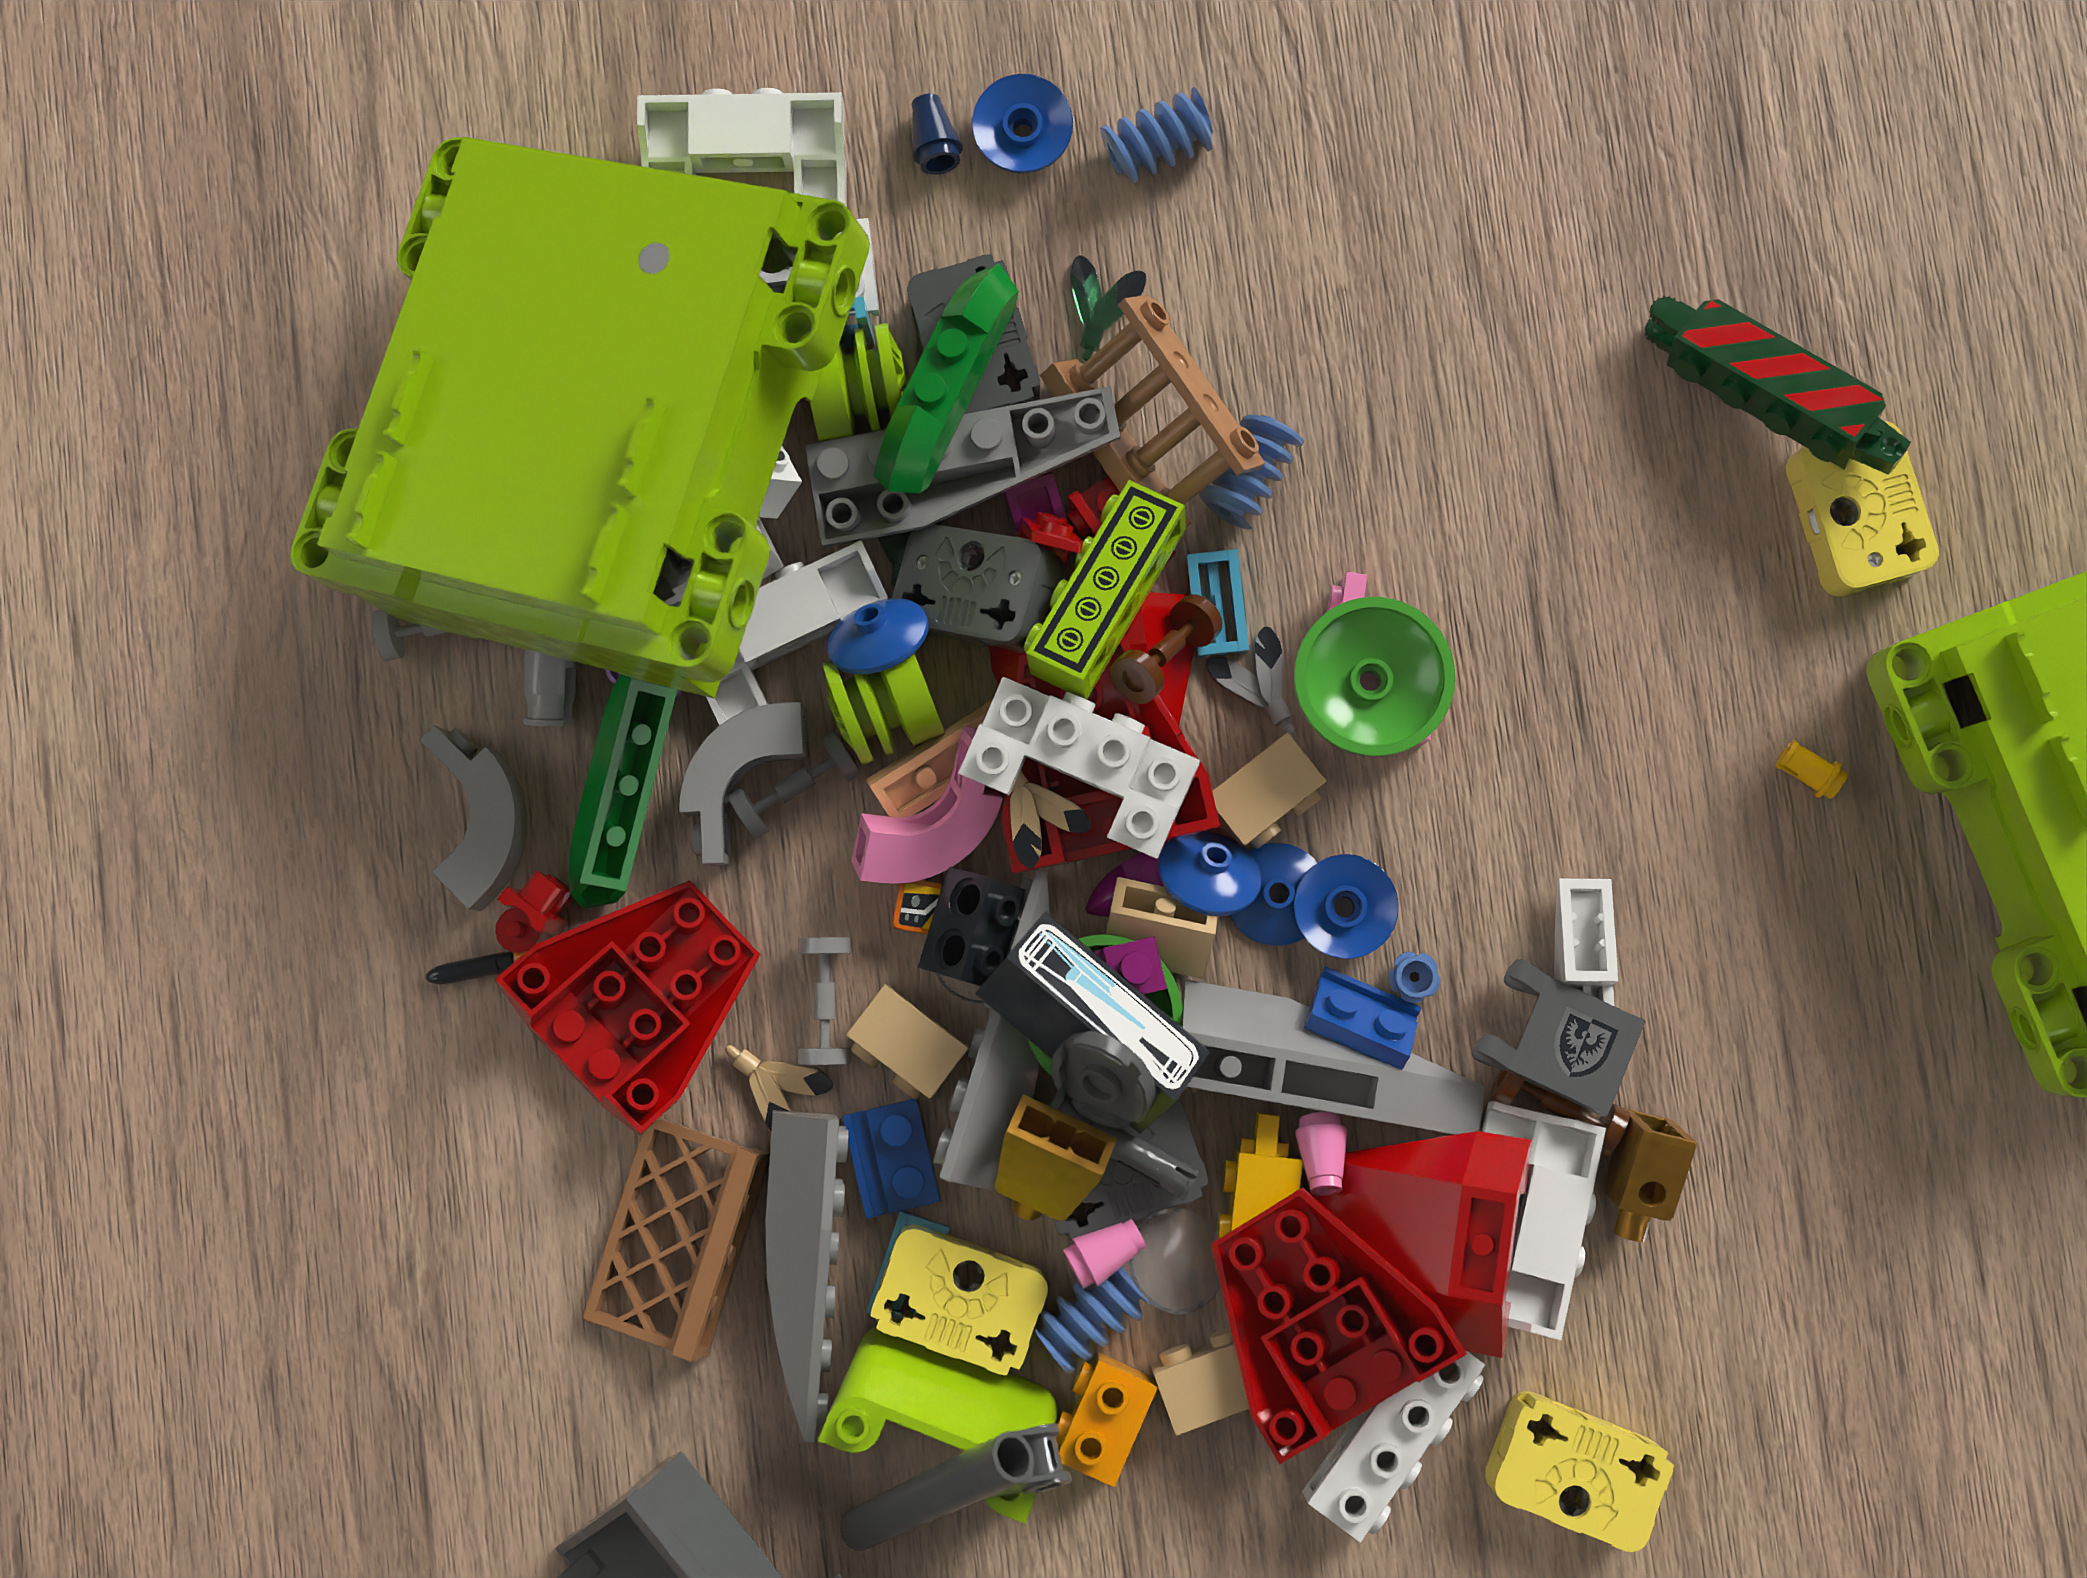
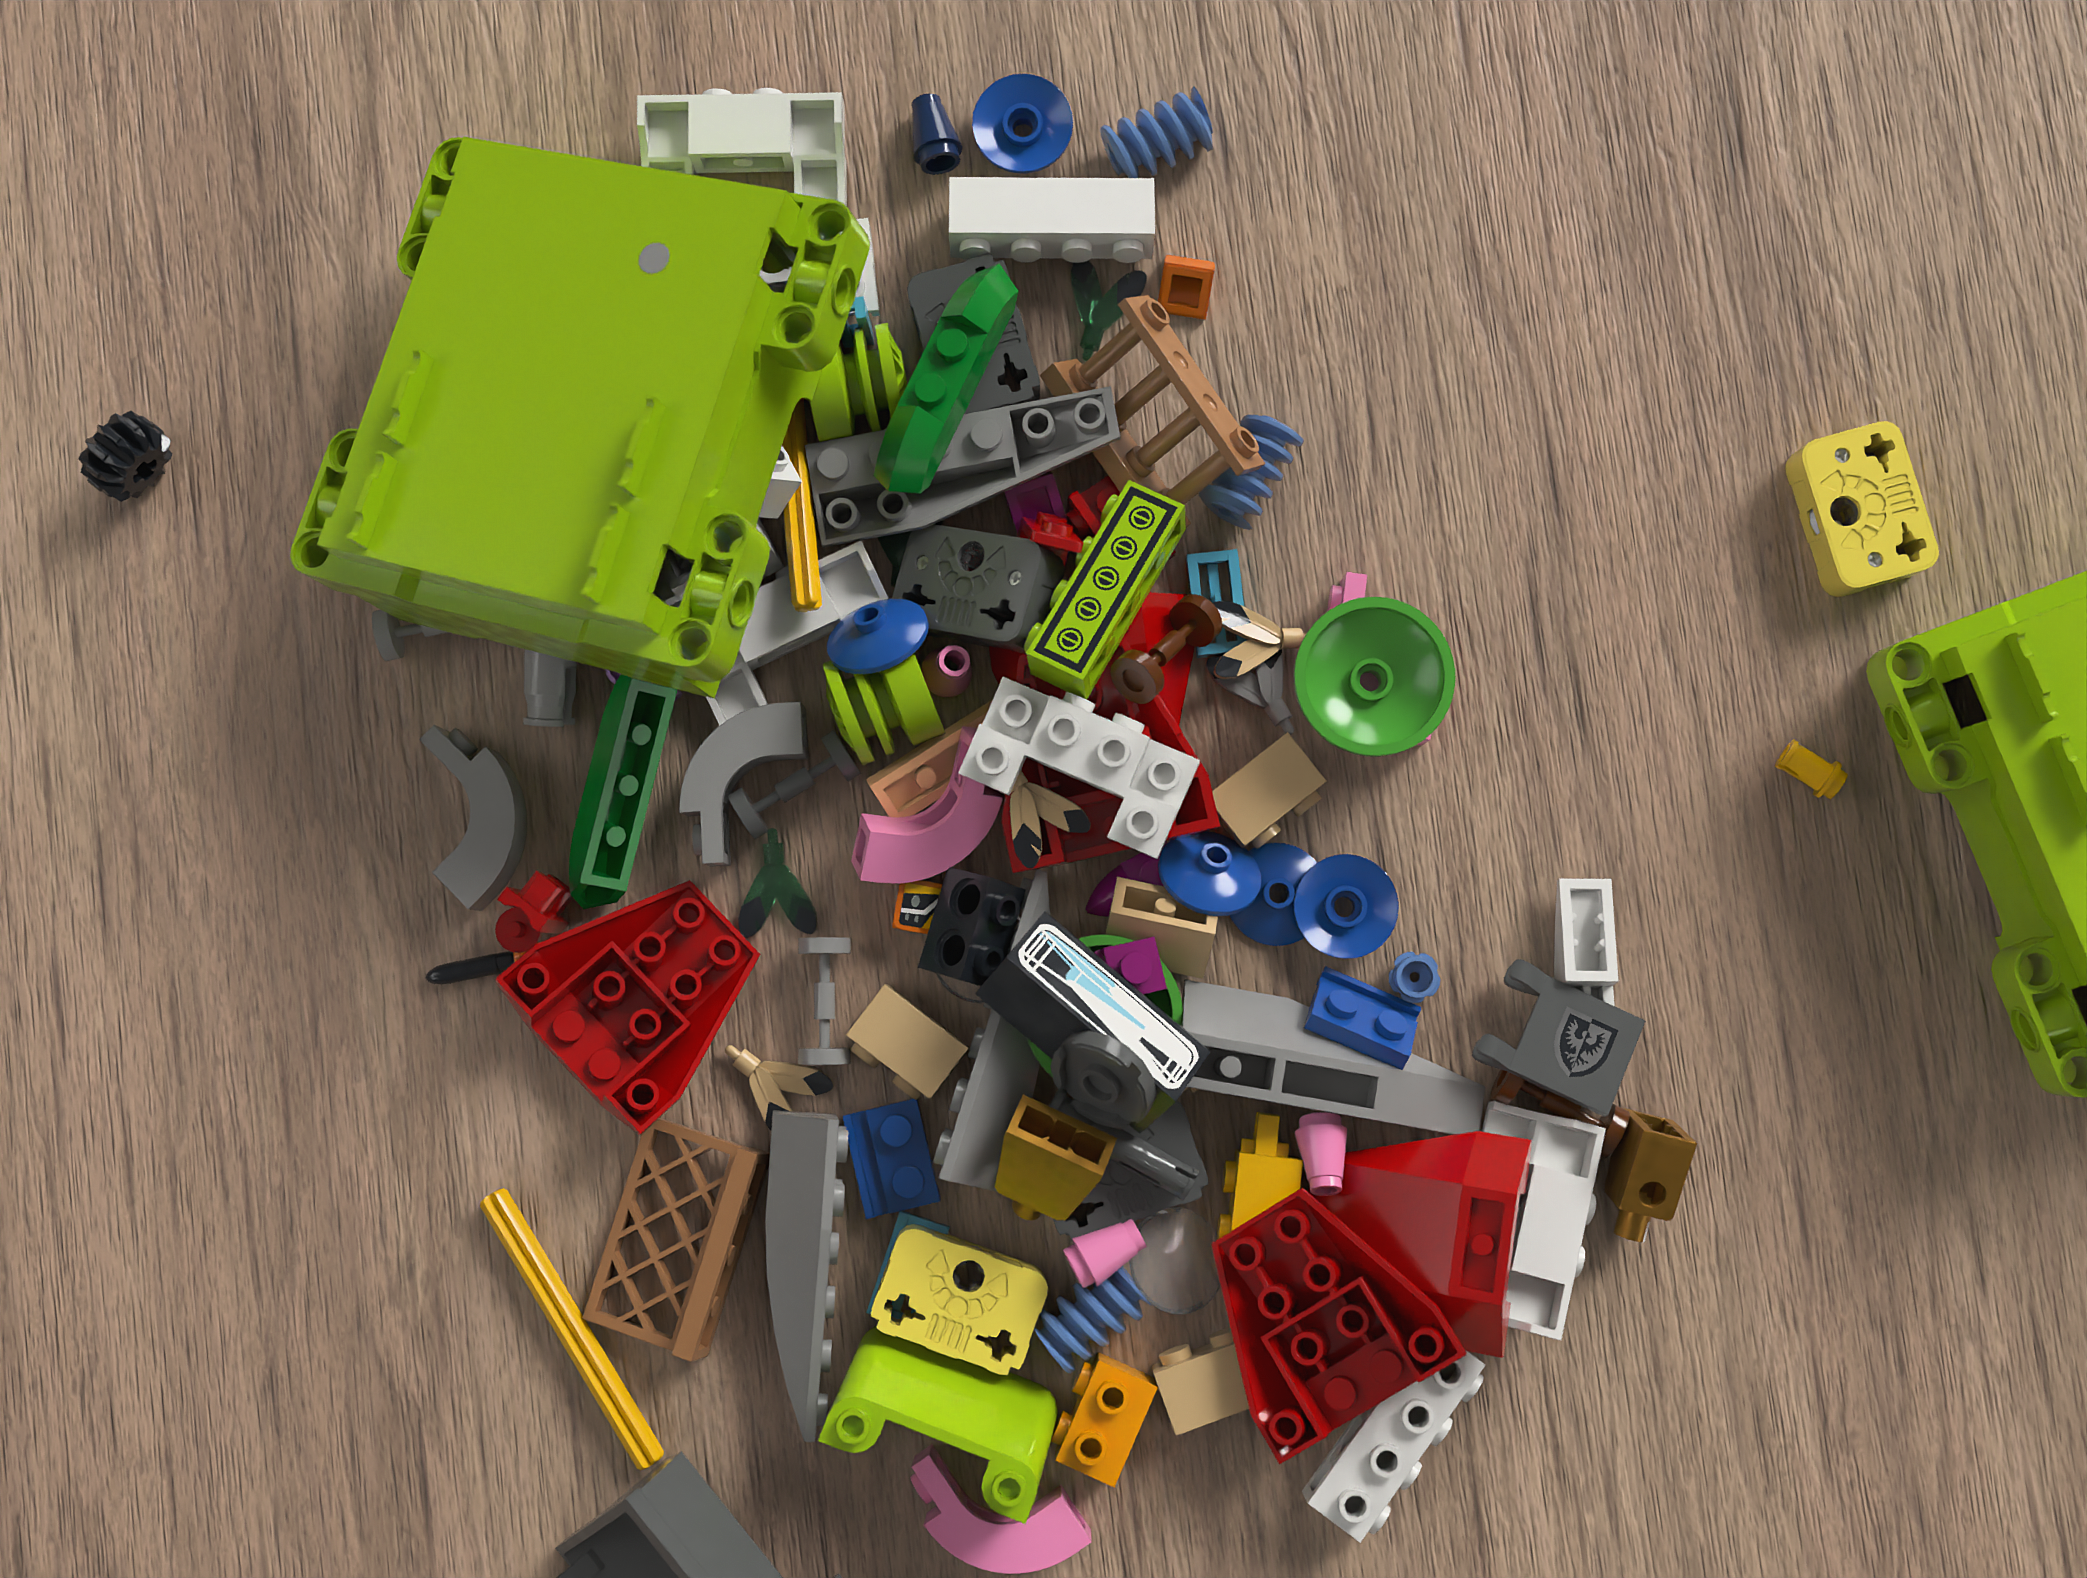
(125, 456): none -> black gear
(572, 1329): none -> yellow axle
(774, 882): none -> clear green piece
(800, 521): none -> yellow axle
(942, 680): none -> cone
(991, 1539): none -> bright pink arch
(1003, 1465): dark grey axle -> none
(1052, 218): none -> white brick
(1186, 286): none -> orange slope
(1263, 639): none -> tan piece
(1585, 1453): light yellow axle -> none
(1776, 382): dark green hinge -> none

